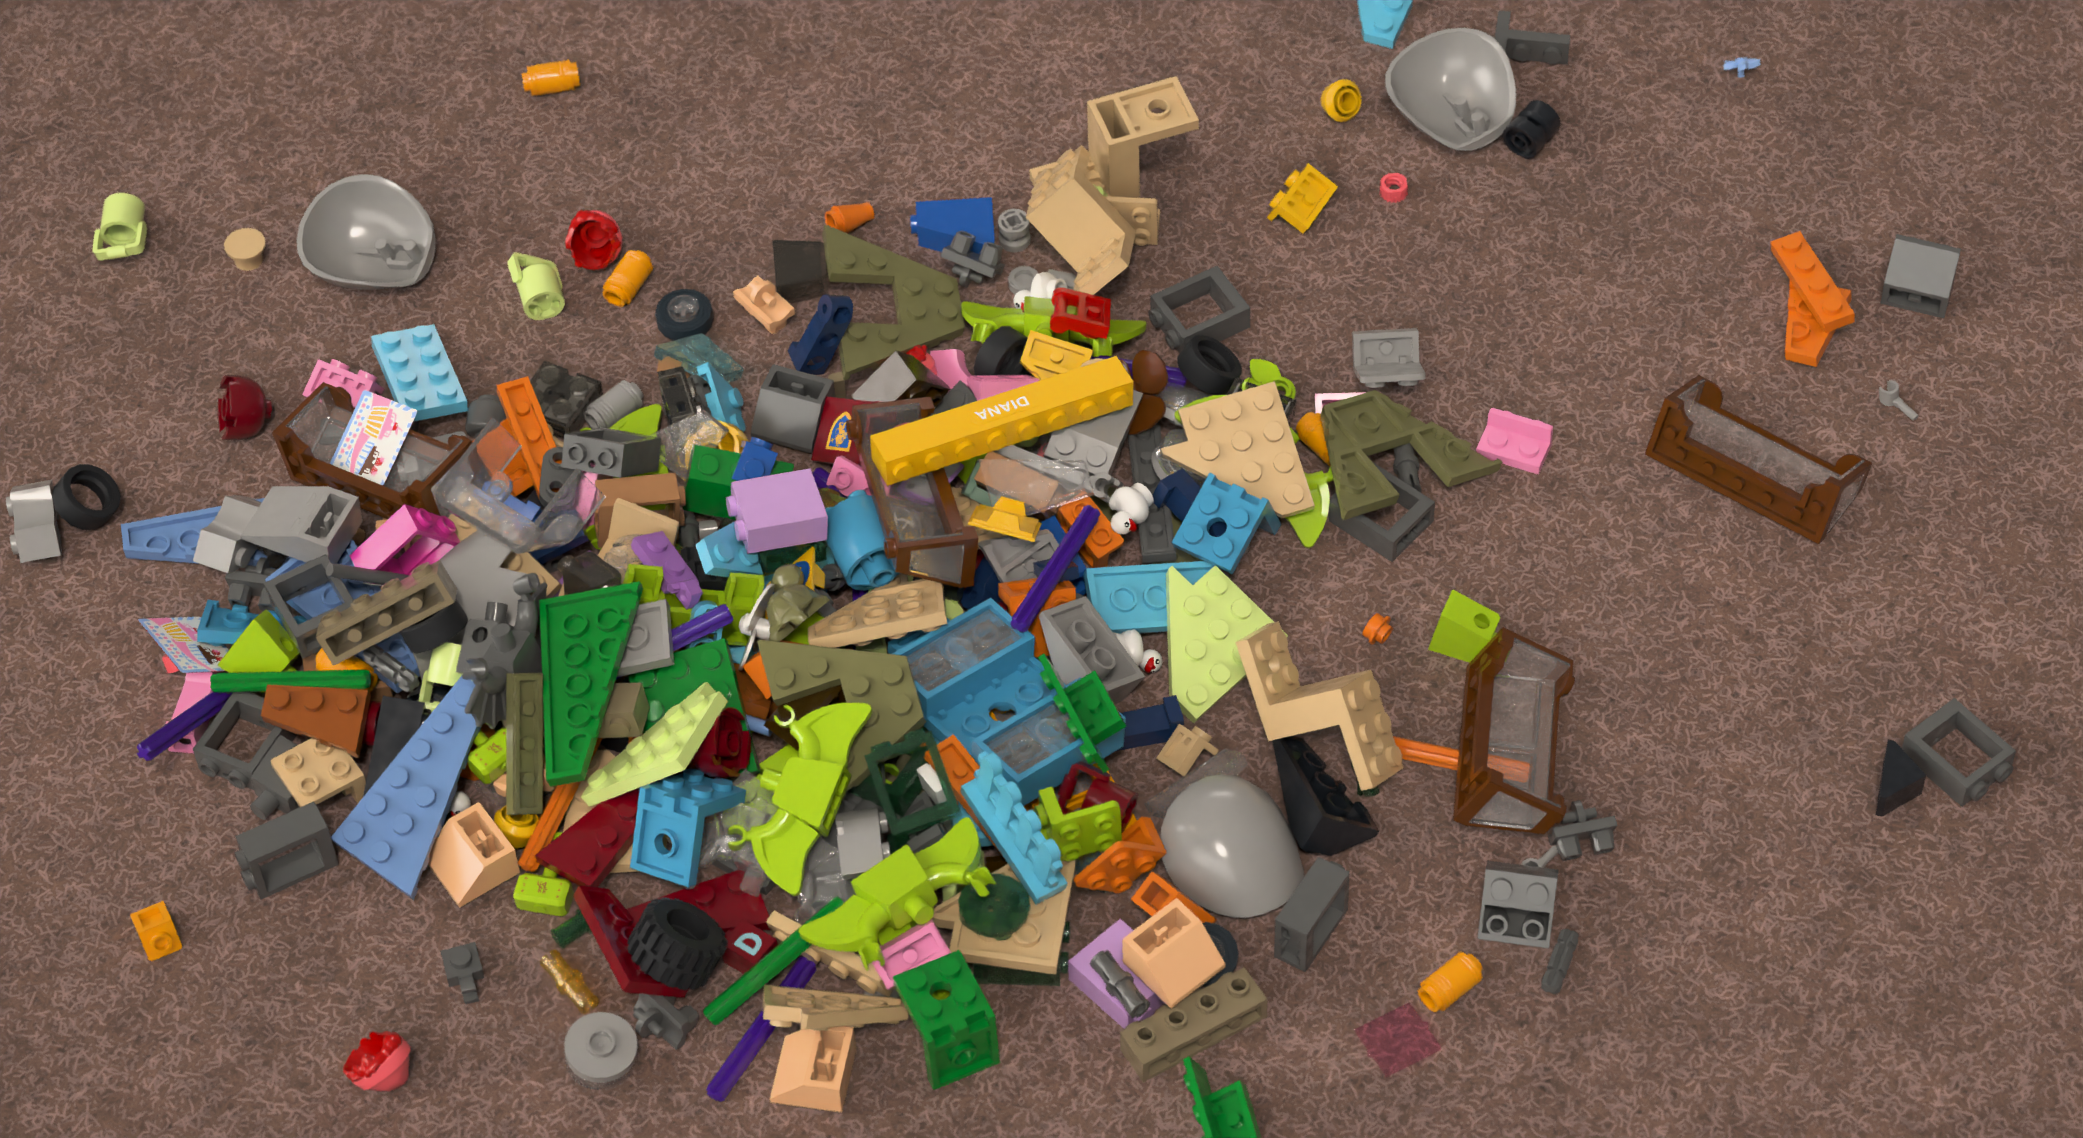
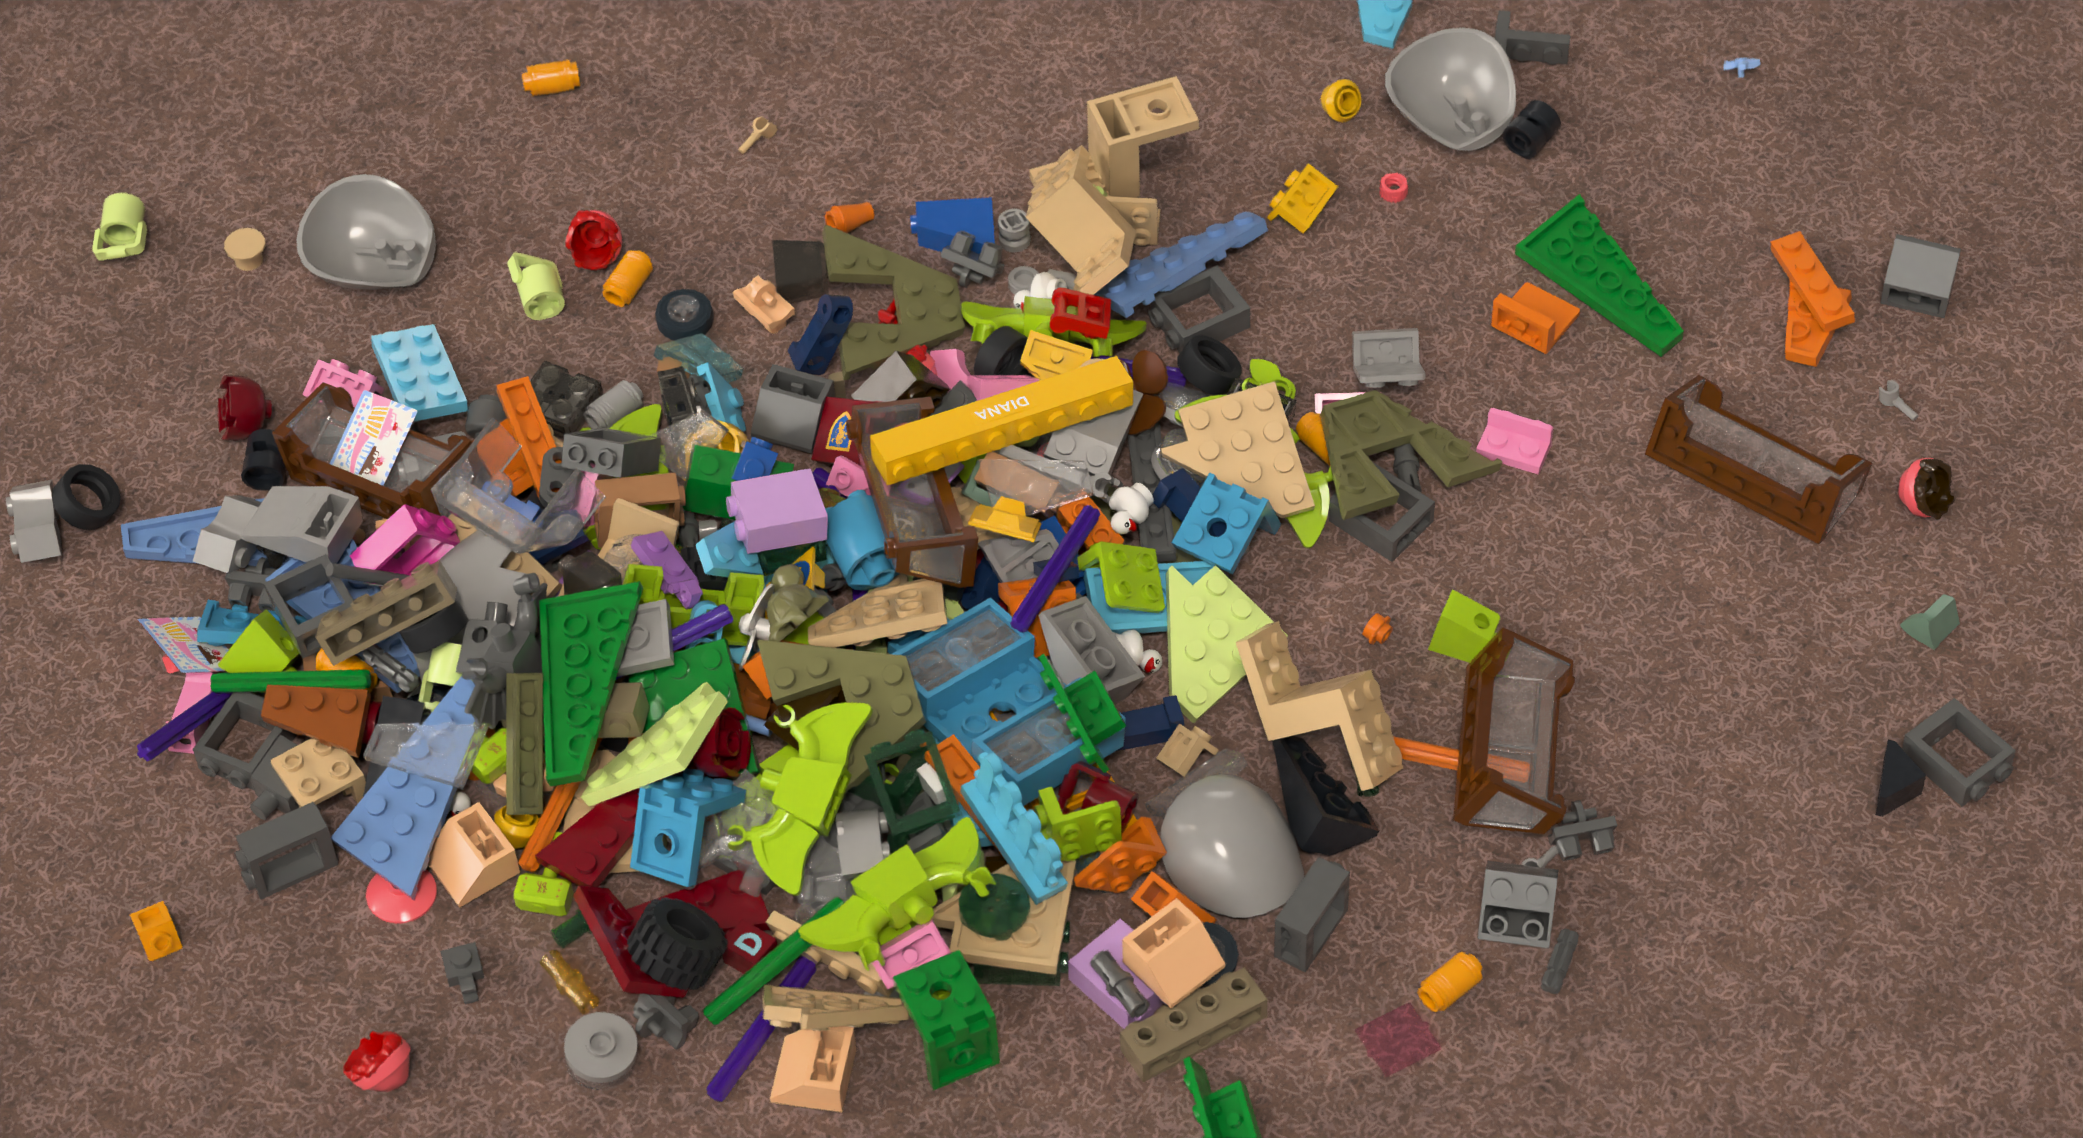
(262, 462): none -> black wheel
(395, 906): none -> coral dish
(428, 751): none -> clear wing
(761, 127): none -> tan hand
(888, 316): none -> red hand
(1128, 575): none -> lime bracket
(1175, 265): none -> medium blue wing
(1533, 316): none -> orange bracket
(1596, 270): none -> green wing
(1927, 488): none -> dark brown hair
(1934, 623): none -> sand green tile

